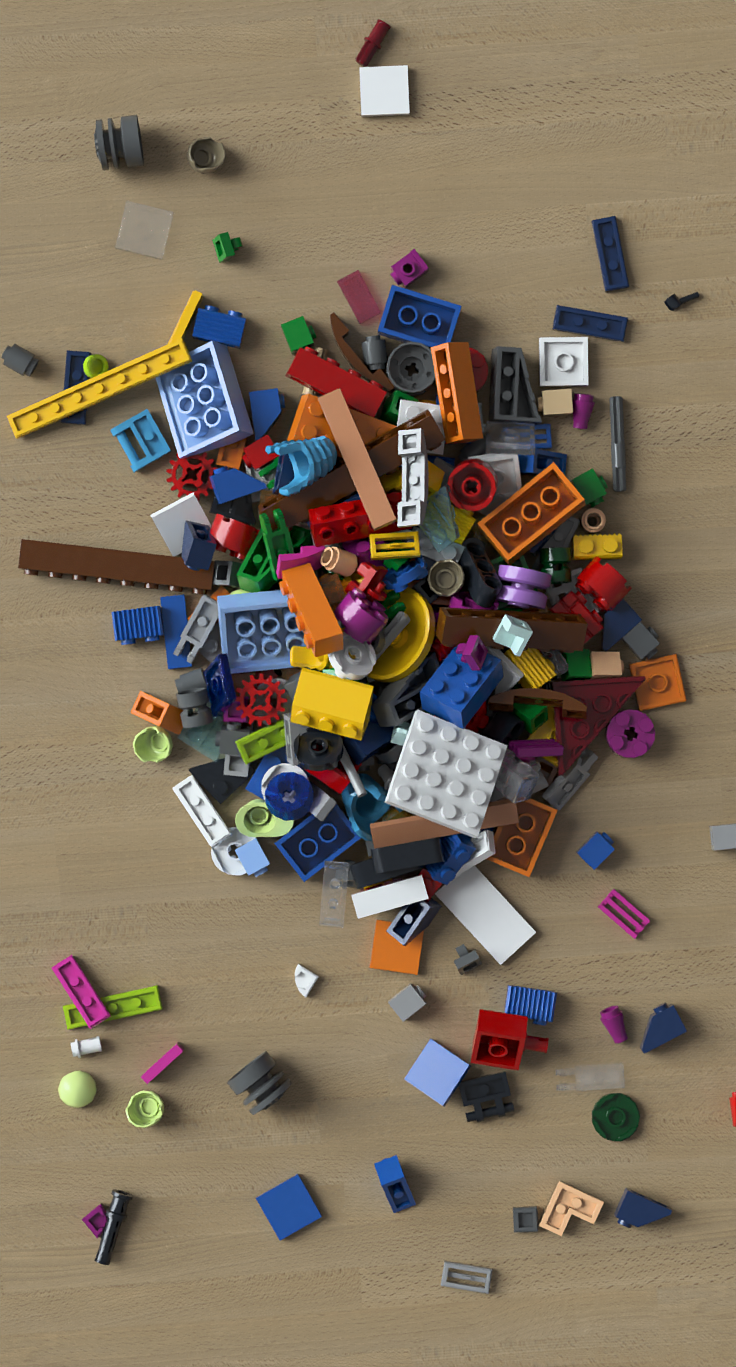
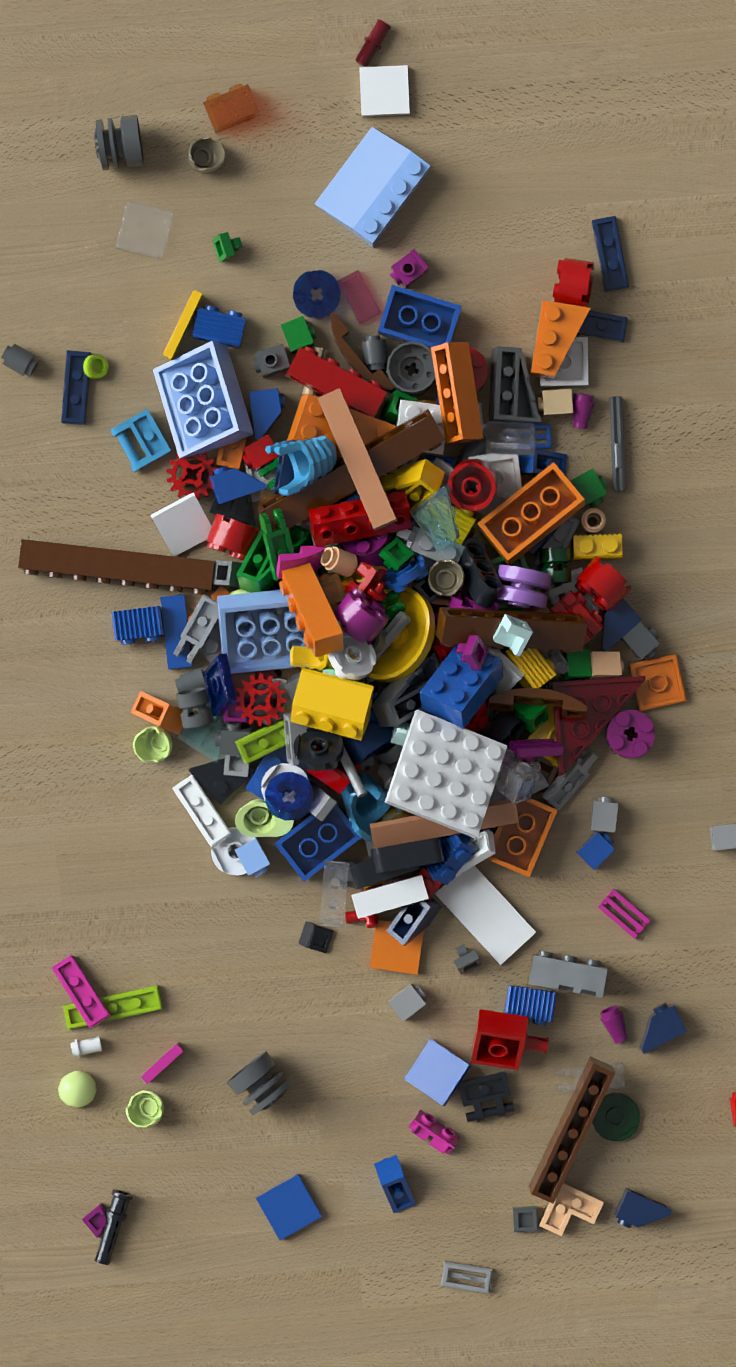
(99, 388): yellow tile -> none
(197, 546): dark blue slope -> none
(231, 108): none -> clear orange brick
(271, 361): none -> dark grey brick
(304, 979): white tile -> none
(314, 280): none -> clear blue plate
(315, 937): none -> black slope
(371, 920): none -> red arm
(373, 186): none -> light blue slope
(394, 554): yellow tile -> none
(414, 477): slope -> none
(443, 1137): none -> dark pink hinge
(555, 335): none -> orange wedge
(567, 974): none -> wedge
(571, 1129): none -> reddish brown brick
(574, 282): none -> red brick
(603, 815): none -> light grey brick
(674, 302): black hand -> none

